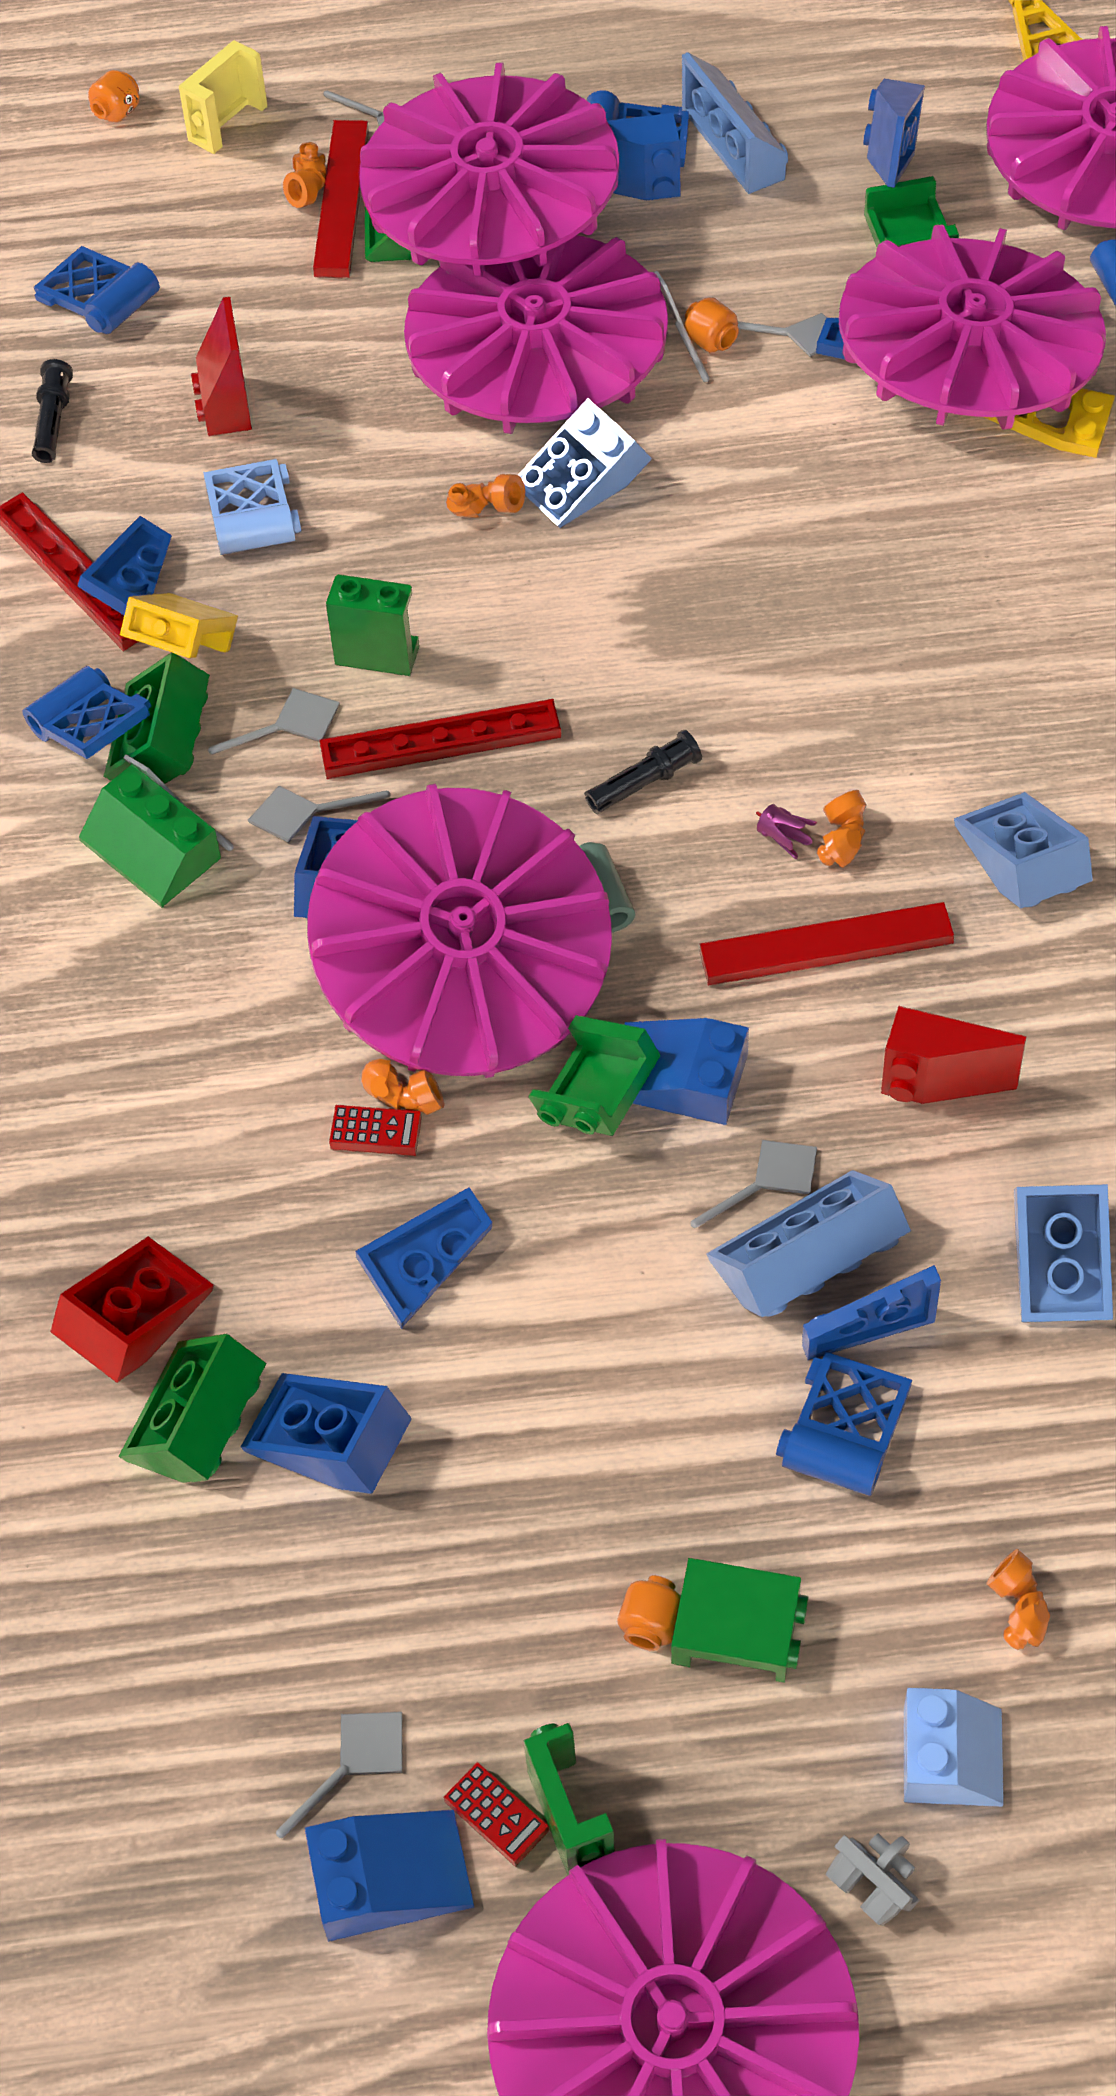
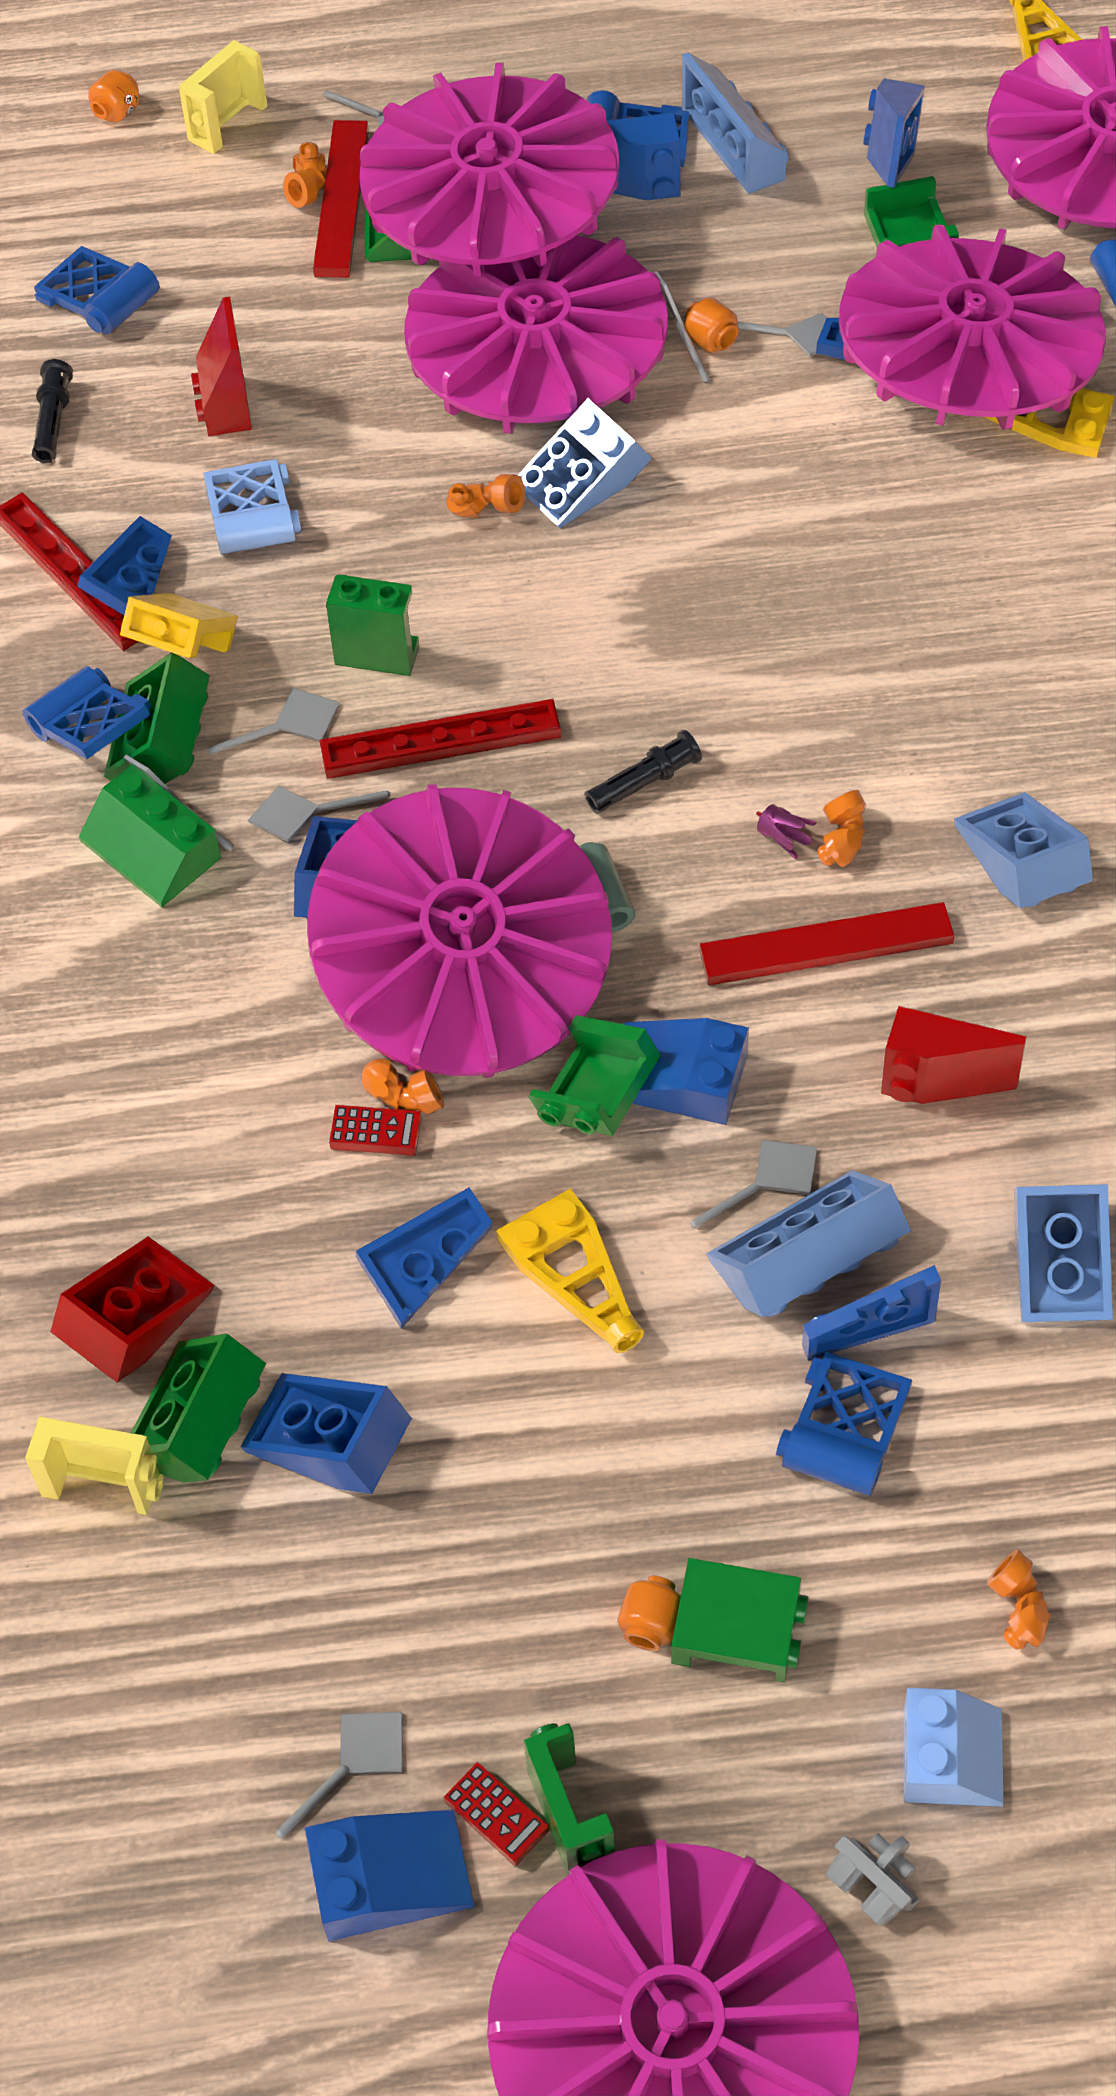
(93, 1454): none -> light yellow panel
(551, 1228): none -> yellow plate

